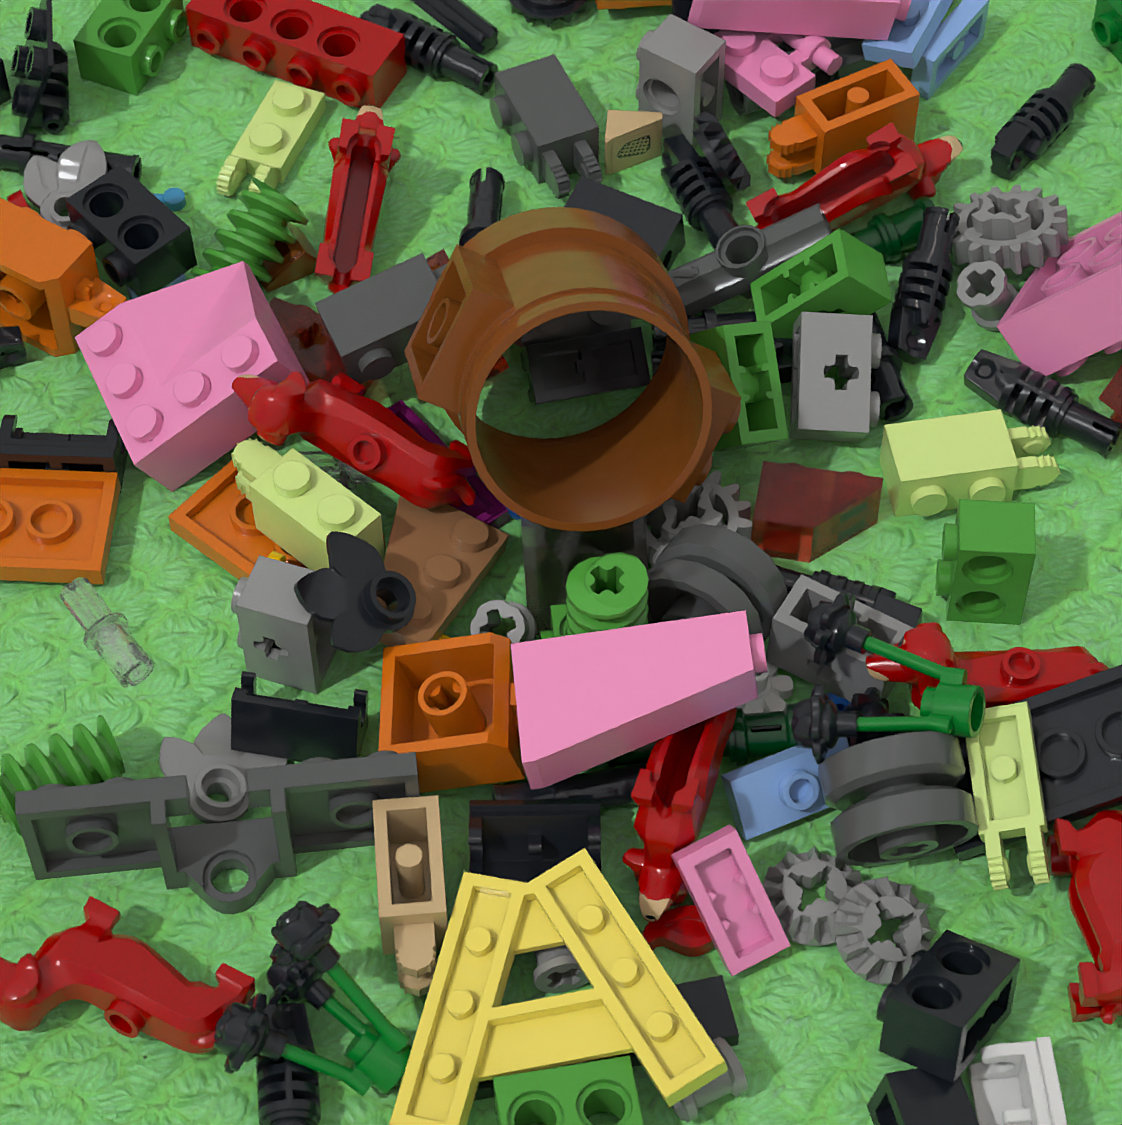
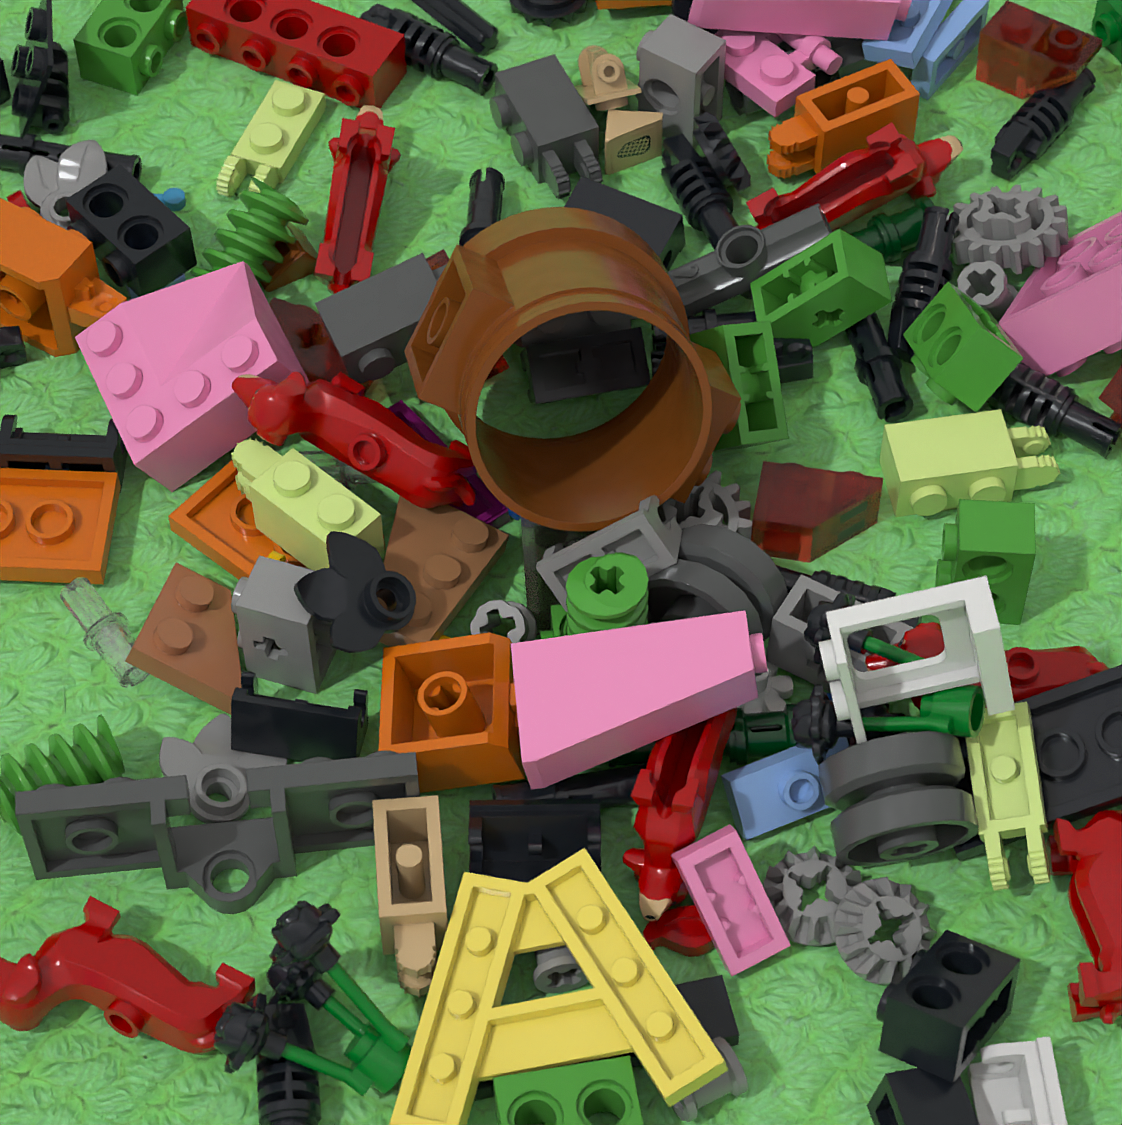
(191, 639): none -> nougat wing
(603, 79): none -> tan hinge
(637, 534): none -> light grey hinge
(816, 407): light grey brick -> none
(961, 348): none -> bright green brick
(970, 654): none -> white window
(1031, 51): none -> clear red slope

